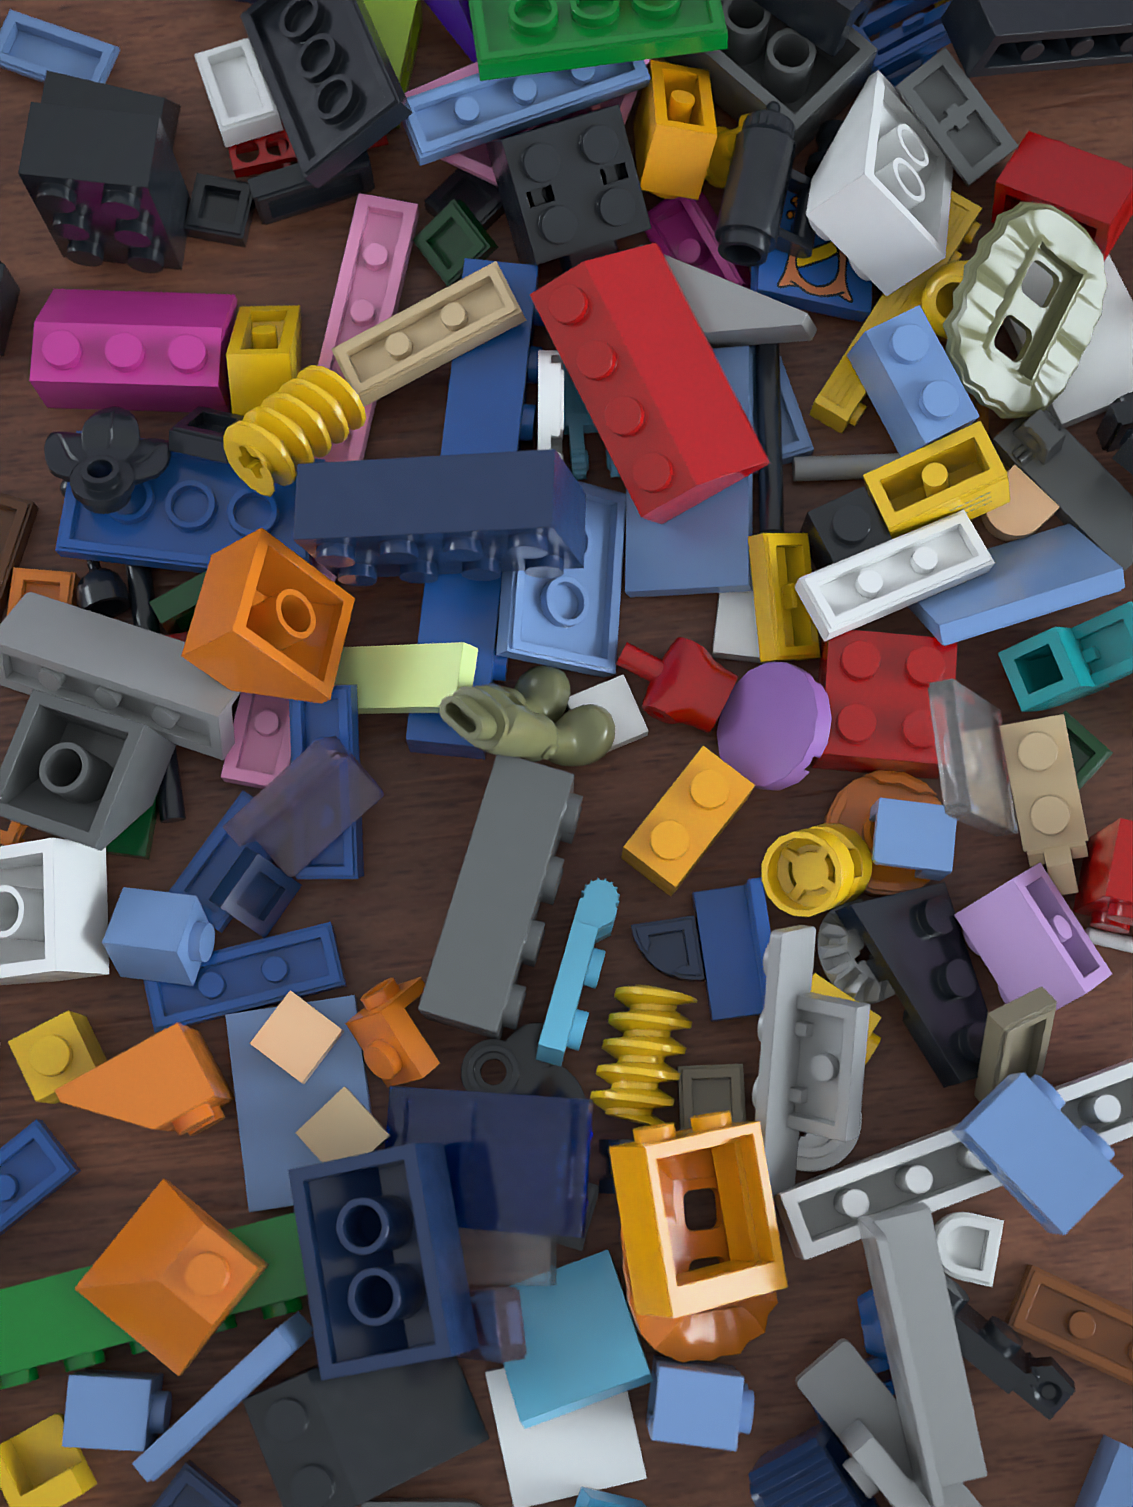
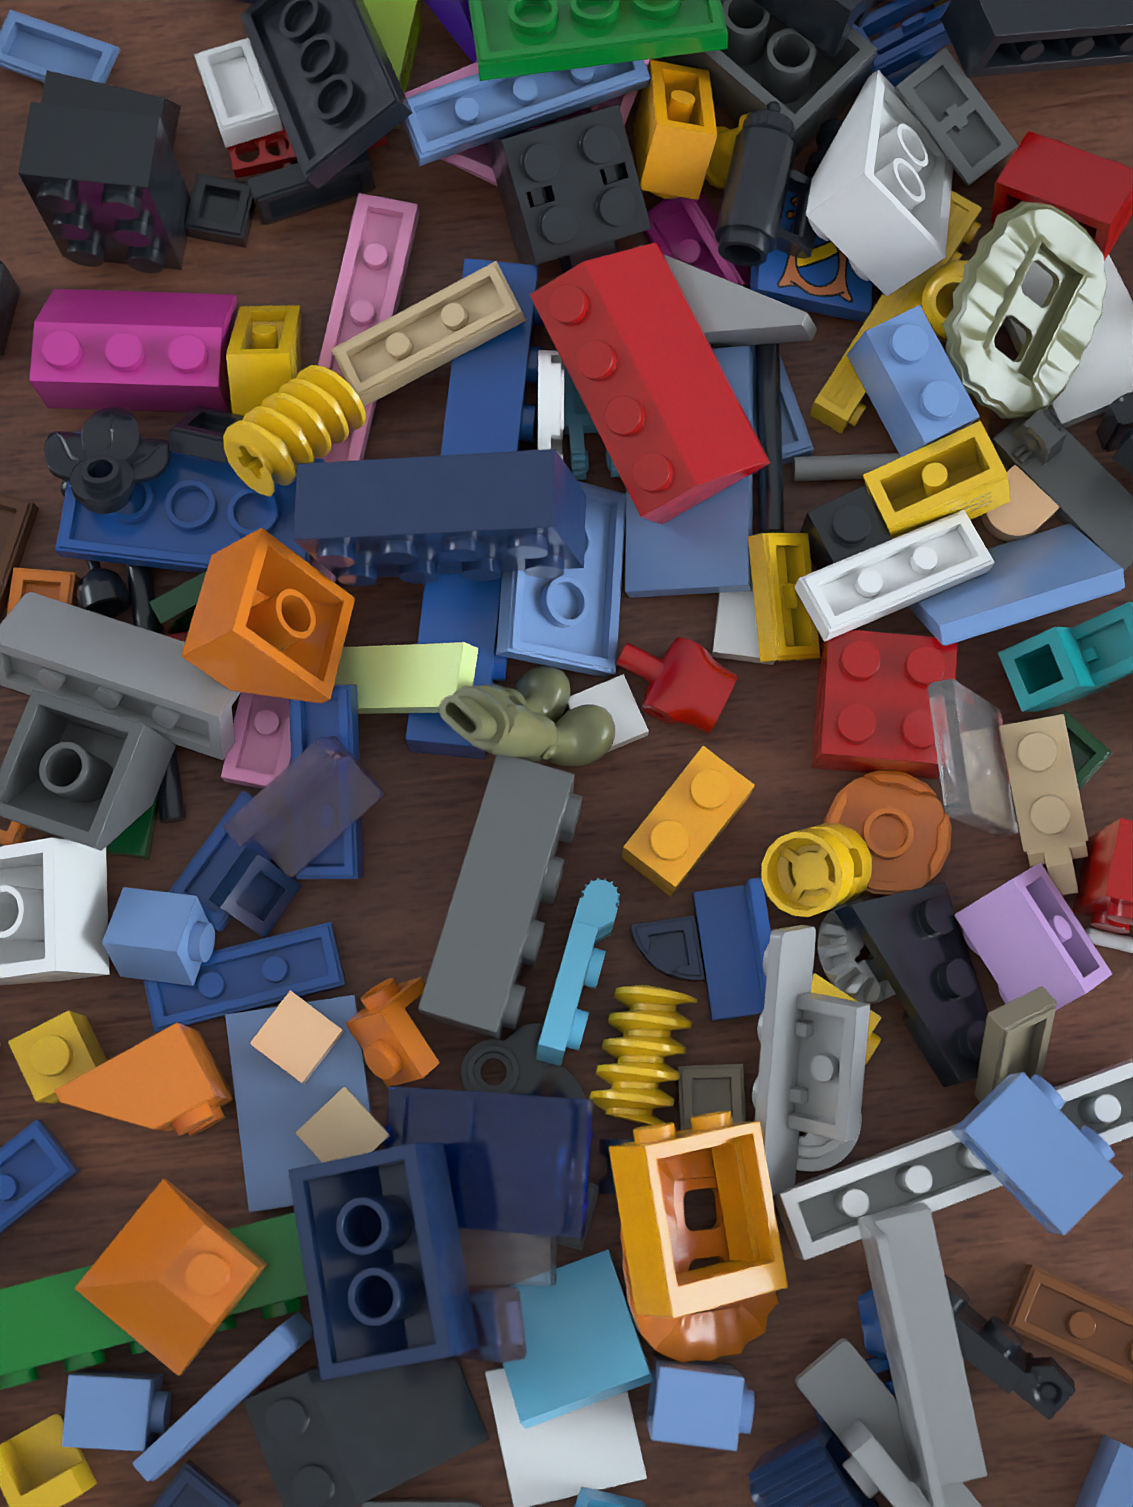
(451, 239): dark green tile -> none
(477, 194): black tile -> none
(774, 725): medium lavender tile -> none
(913, 837): medium blue panel -> none
(969, 1246): white tile -> none

